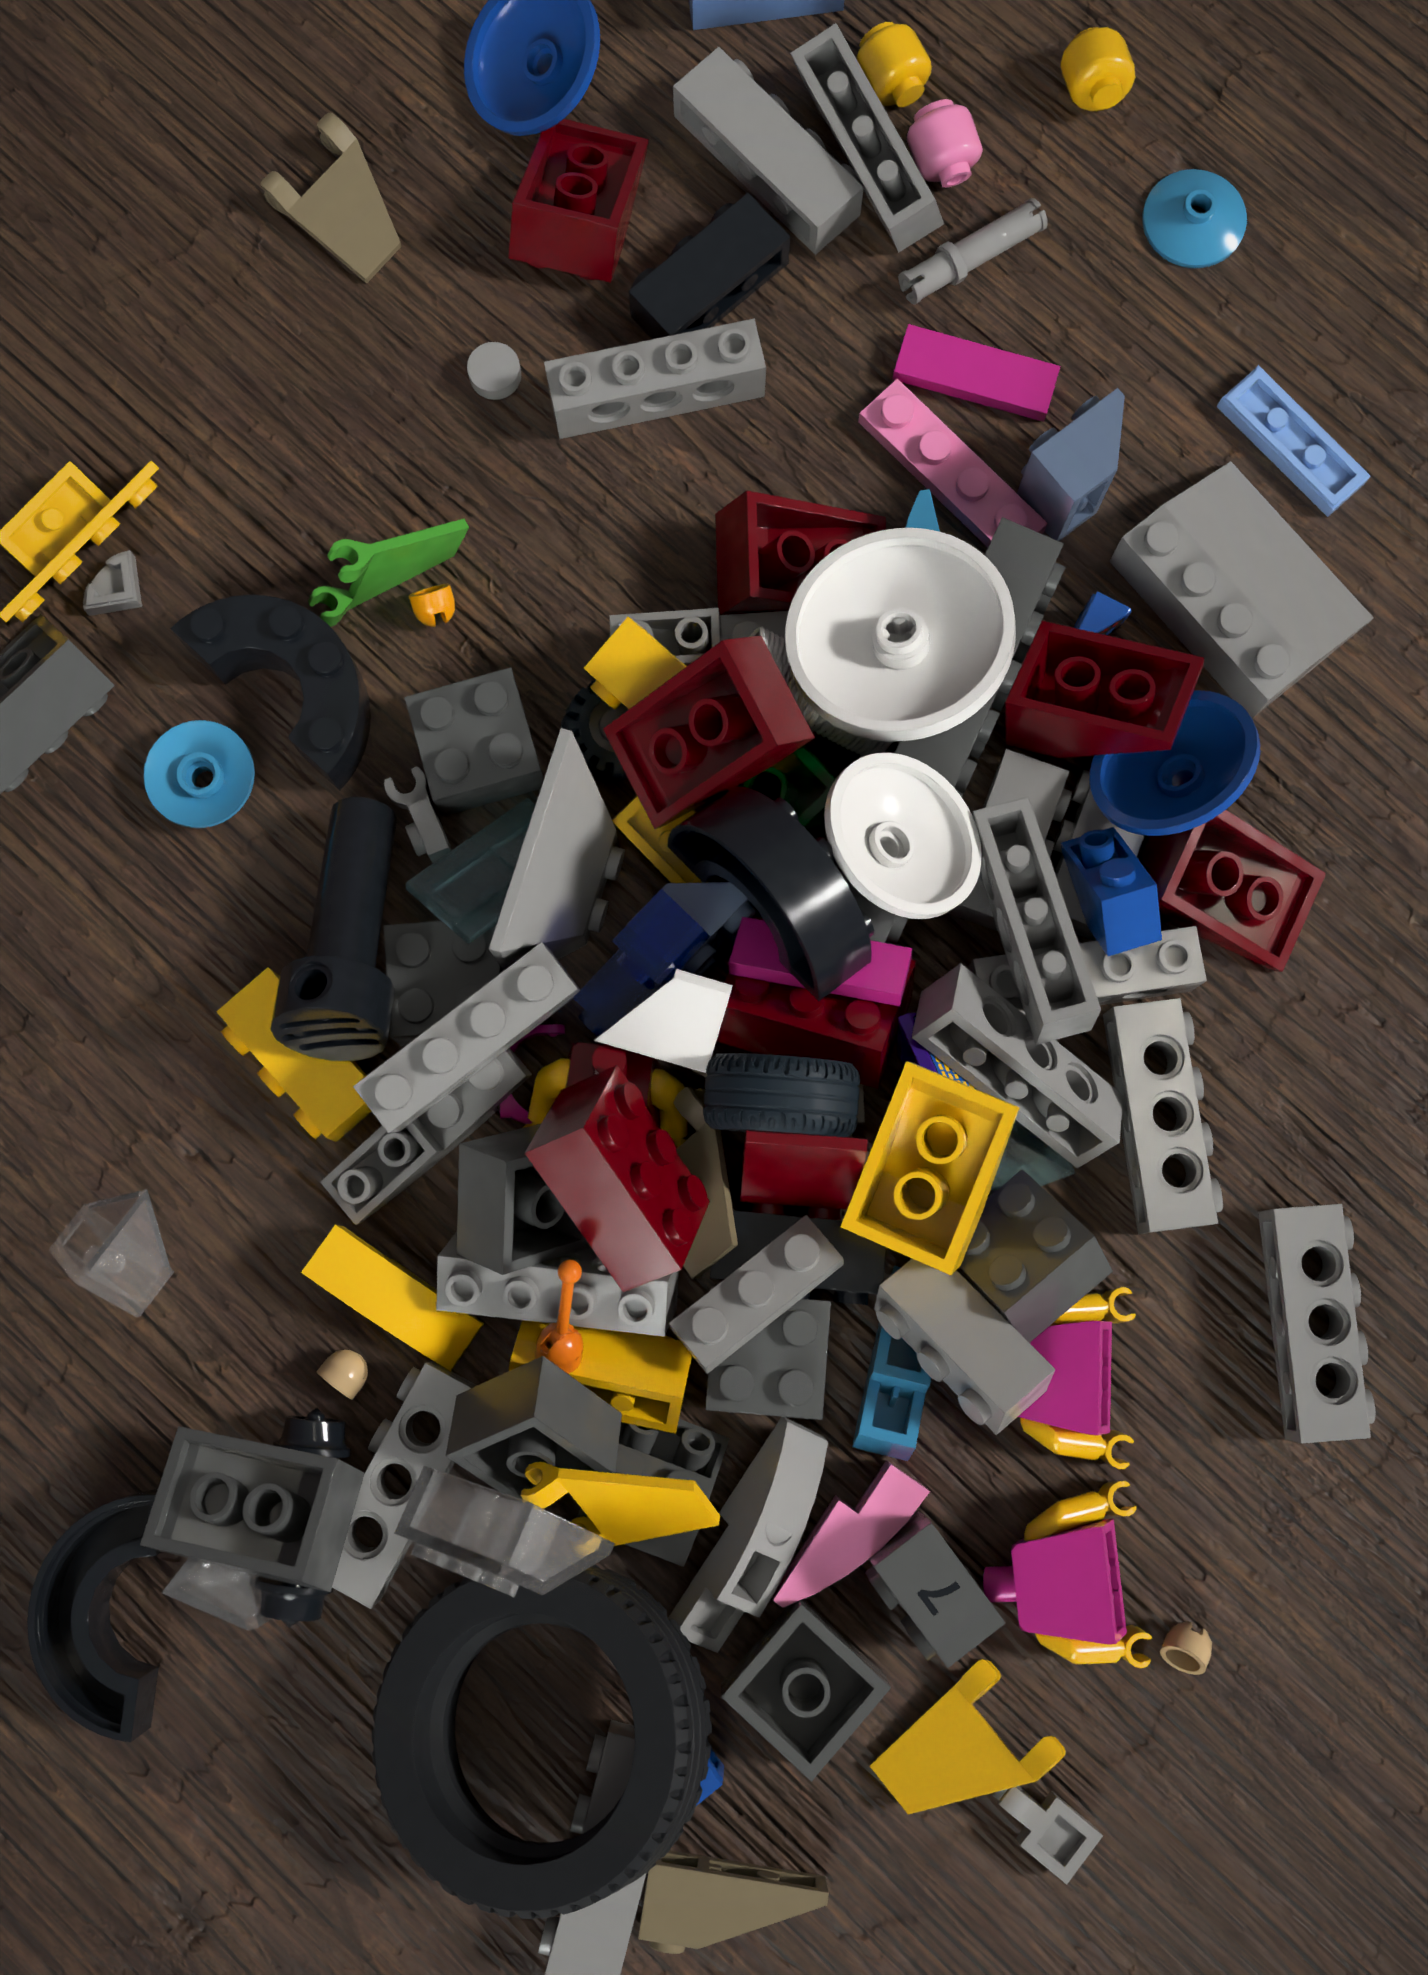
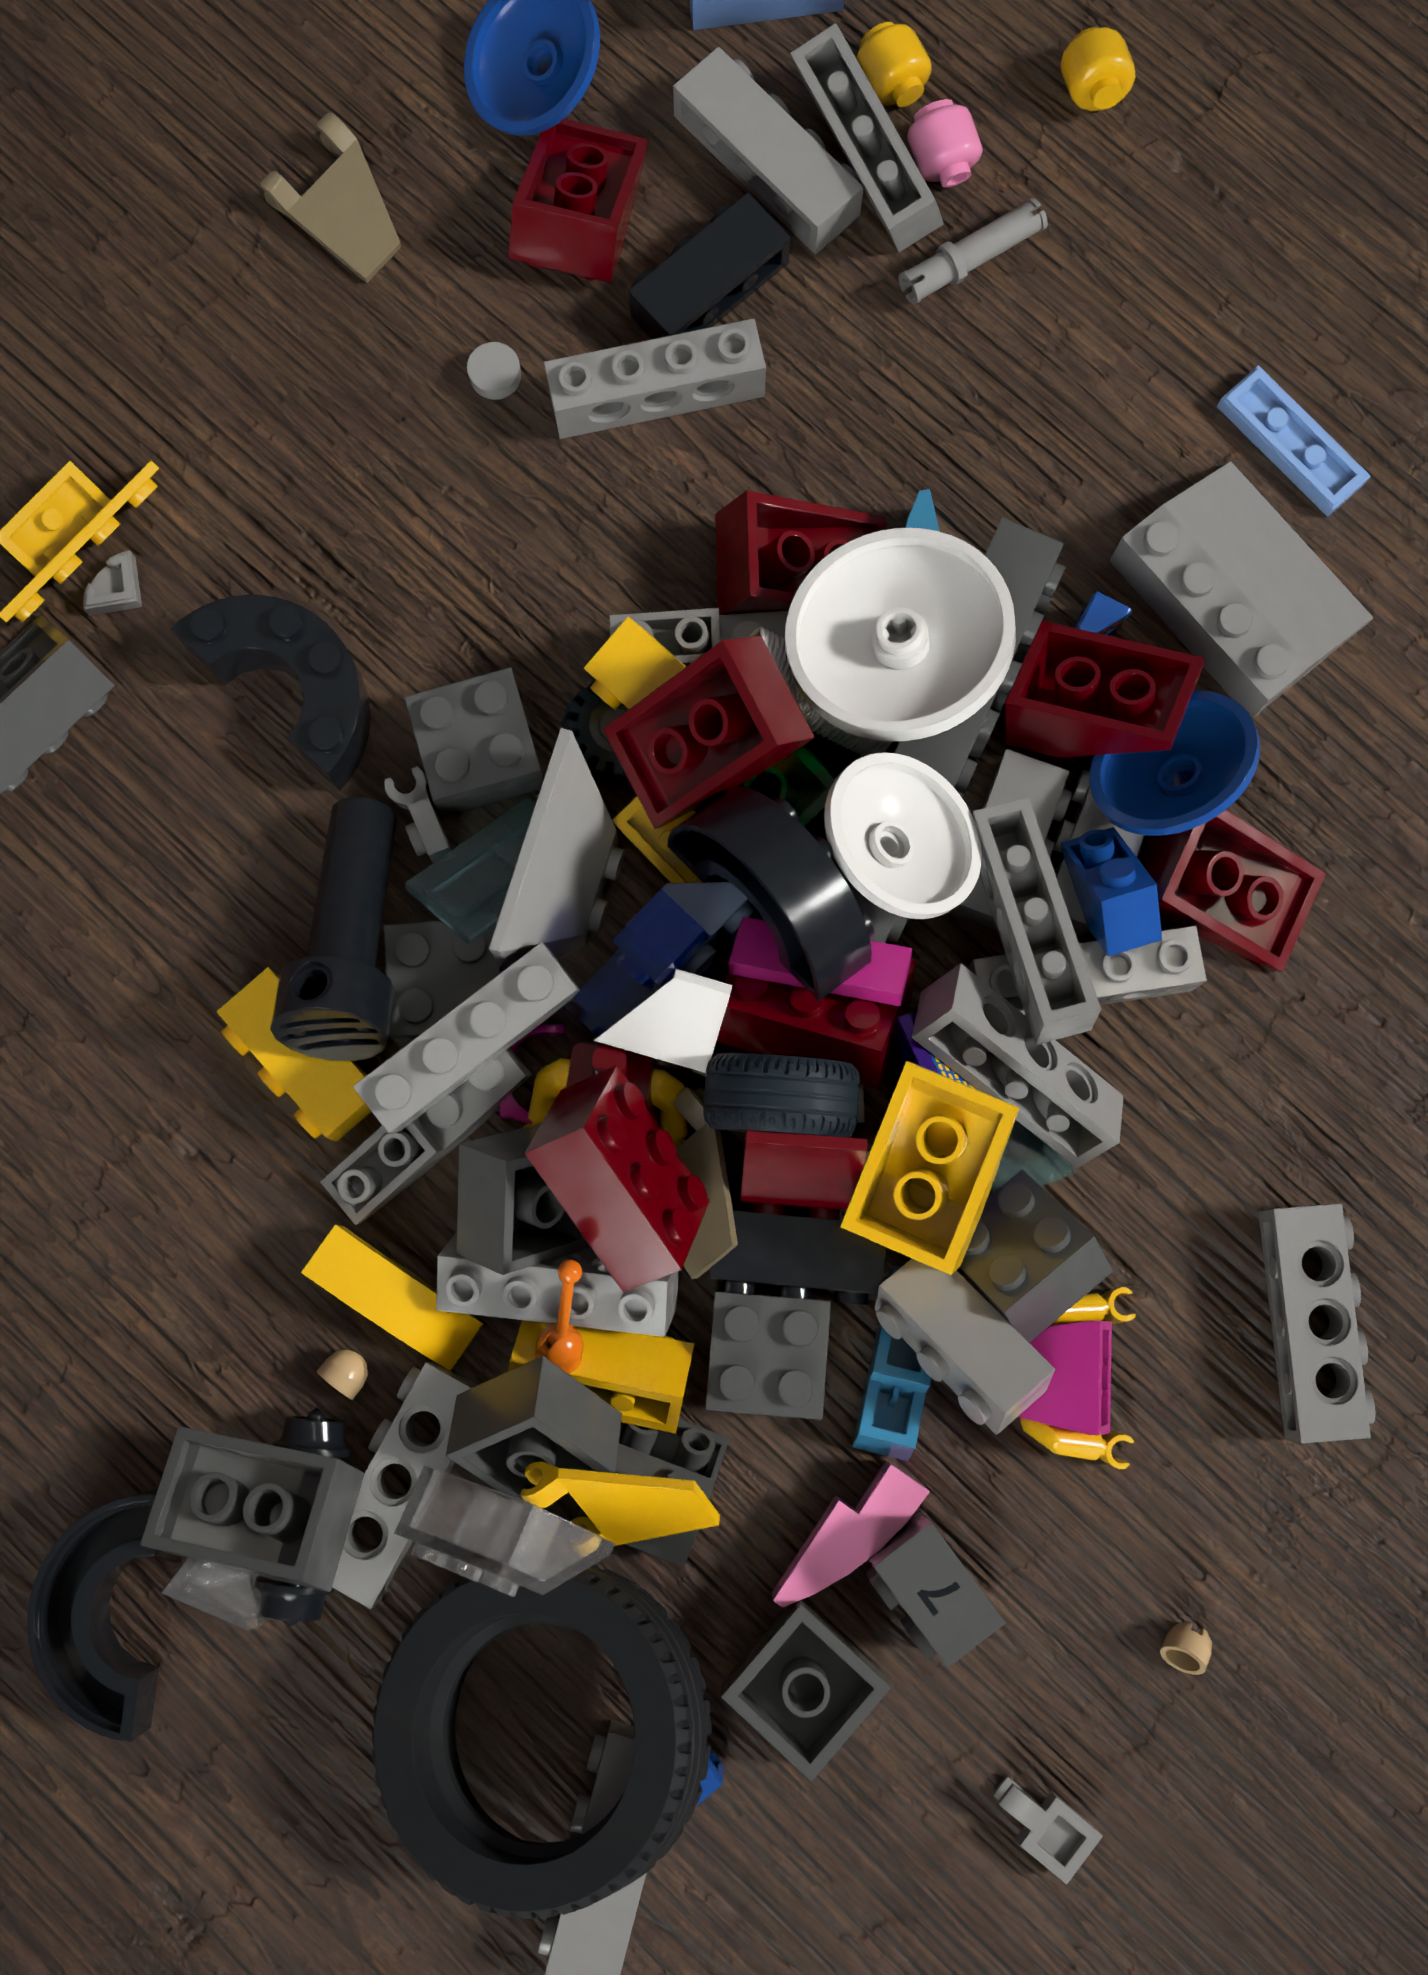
(116, 1251): clear slope -> none
(181, 757): dark azure dish -> none
(385, 565): bright green flag -> none
(433, 601): light orange hinge -> none
(712, 1899): dark tan slope -> none
(756, 1294): light grey plate -> none
(762, 1534): light grey slope -> none
(945, 464): bright pink plate -> none
(956, 1752): yellow flag -> none
(976, 372): dark pink tile -> none
(1071, 1581): dark pink torso -> none
(1074, 466): sand blue slope -> none
(1146, 1145): light grey brick -> none
(1189, 236): dark azure dish -> none

